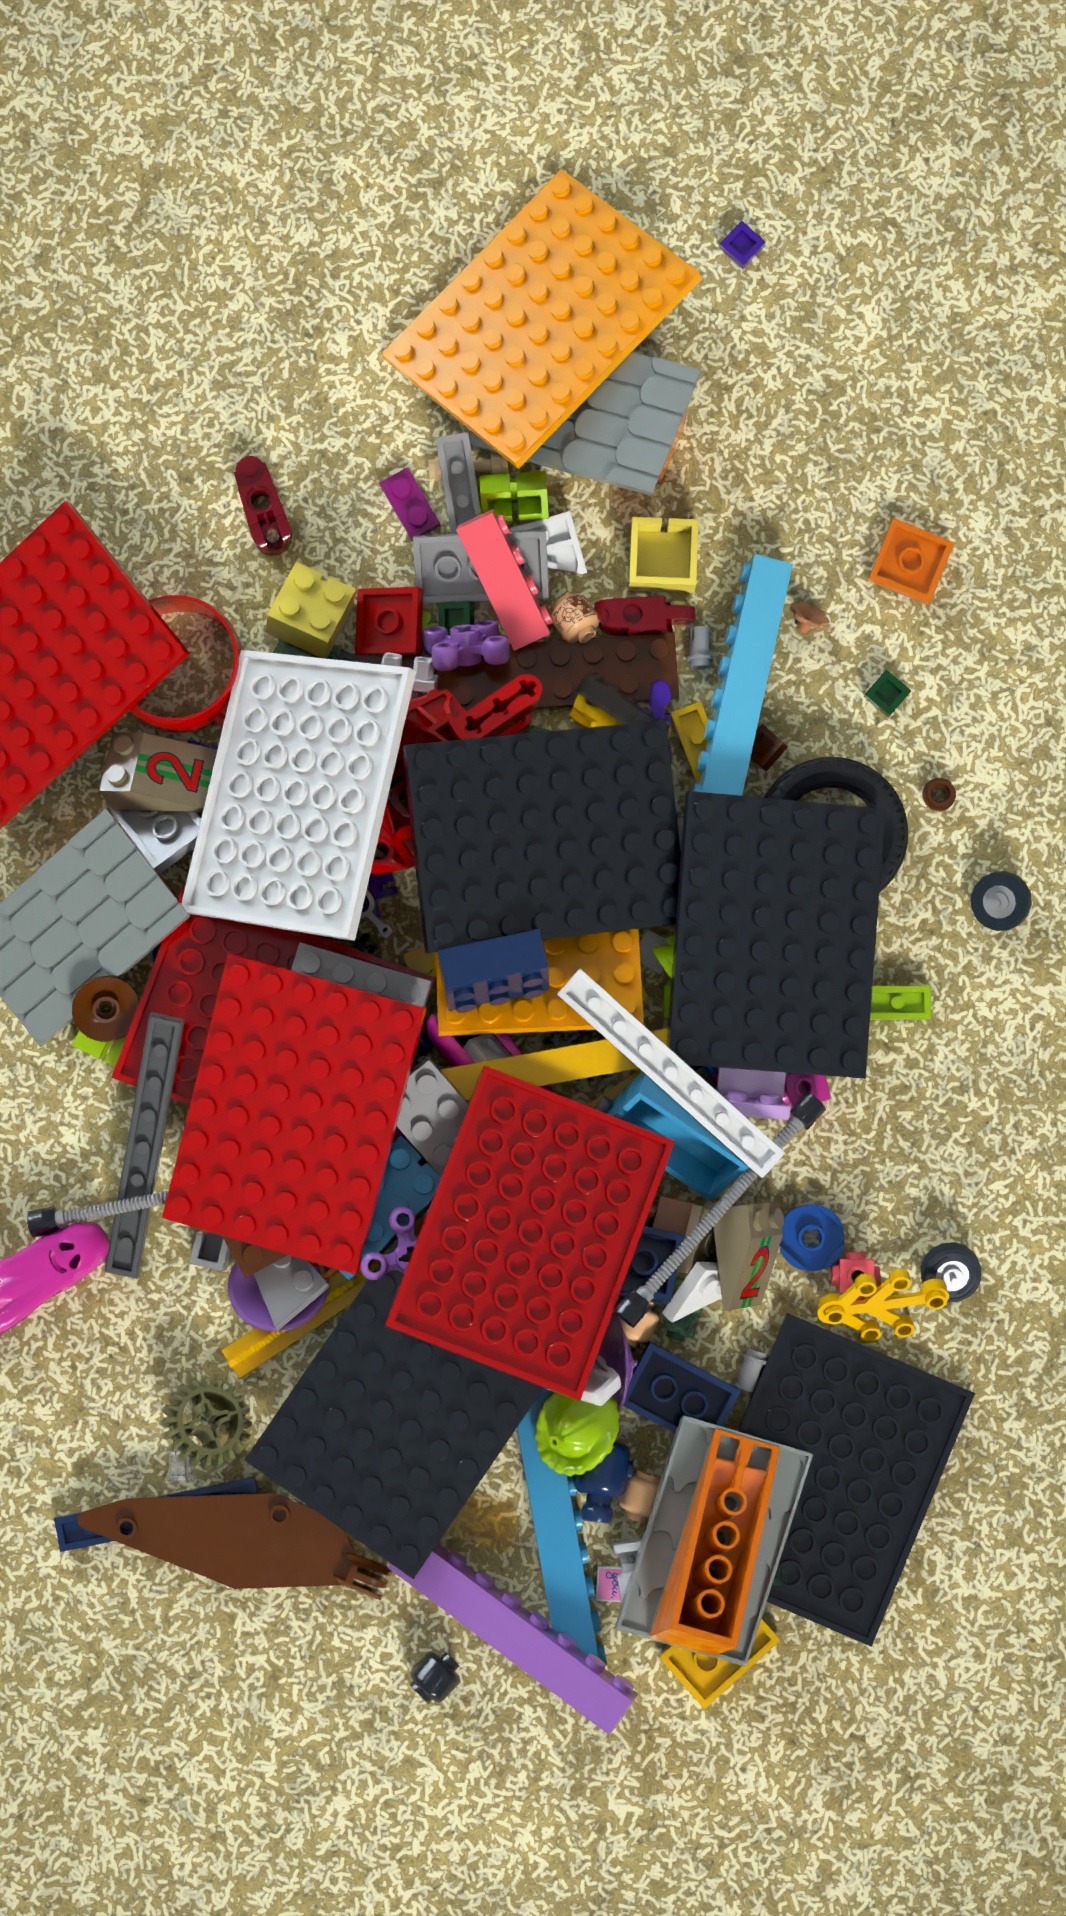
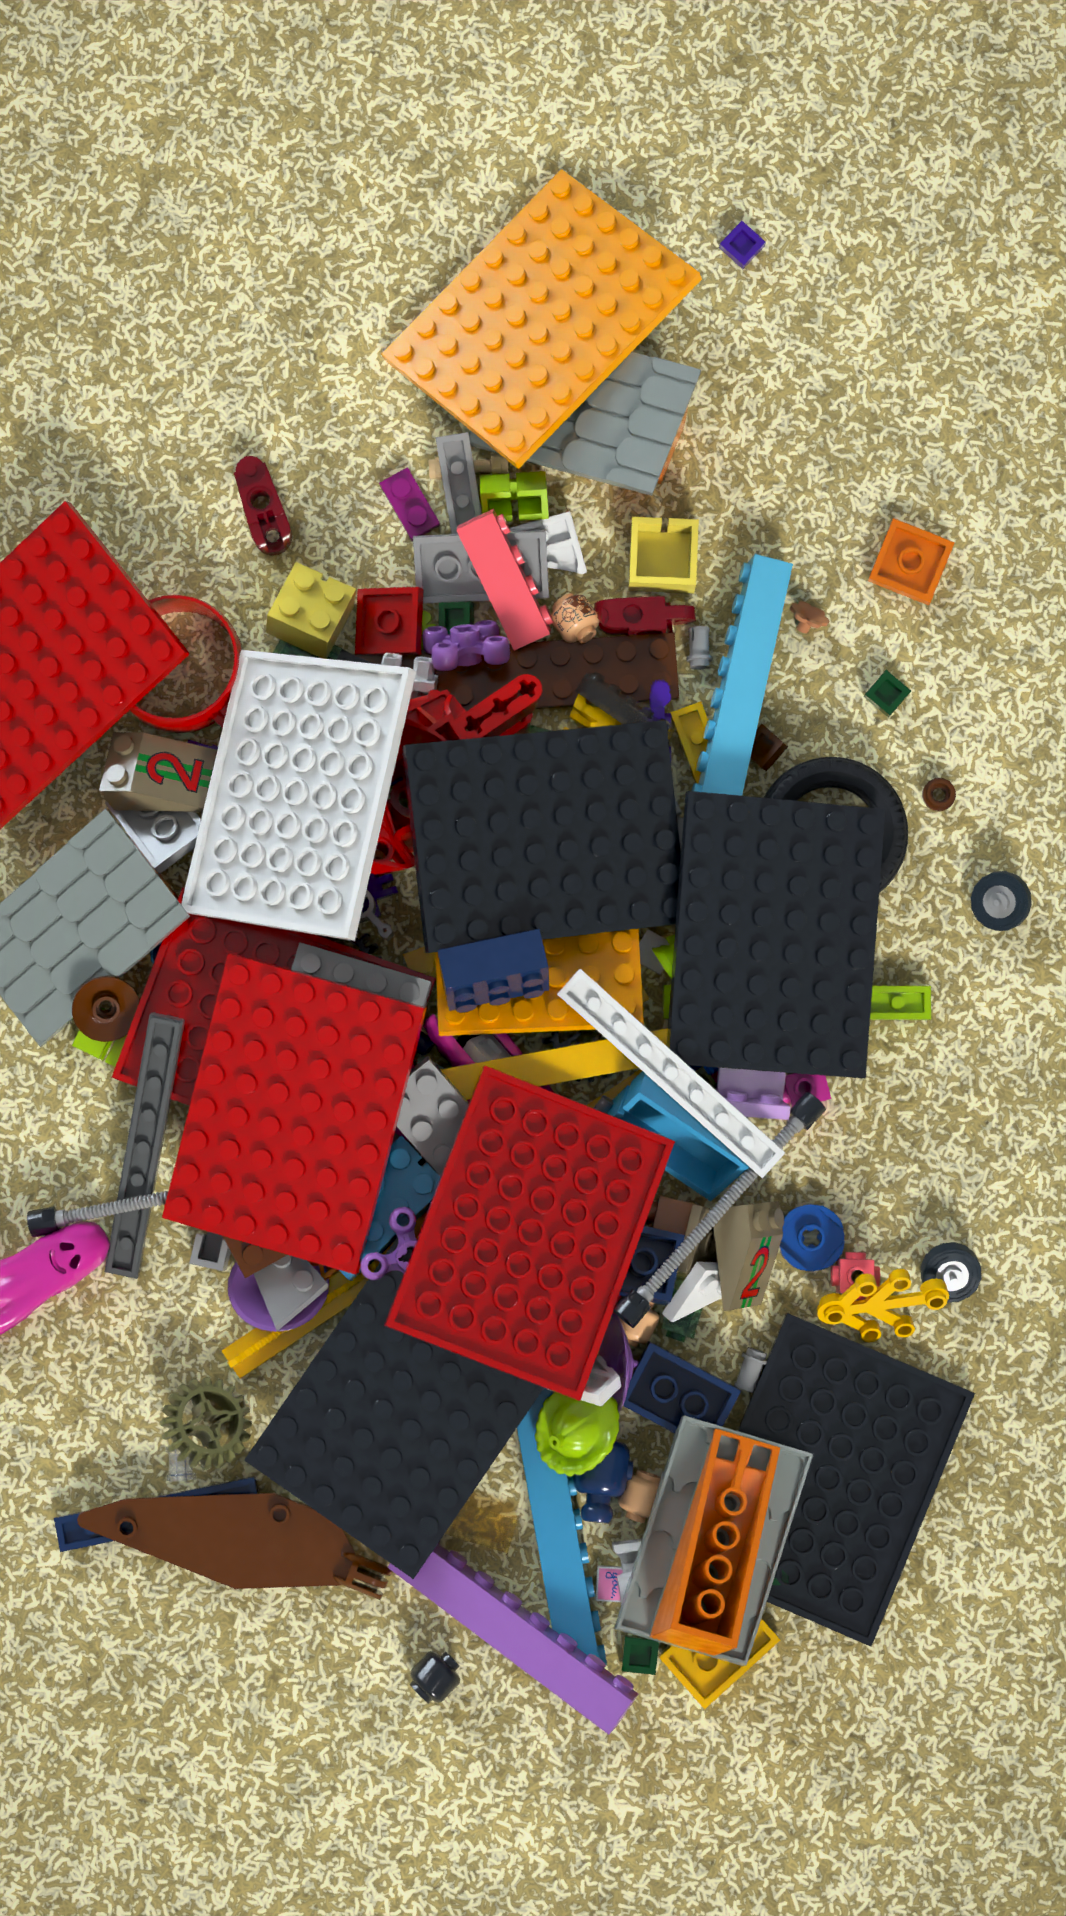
(639, 1655): none -> dark green plate

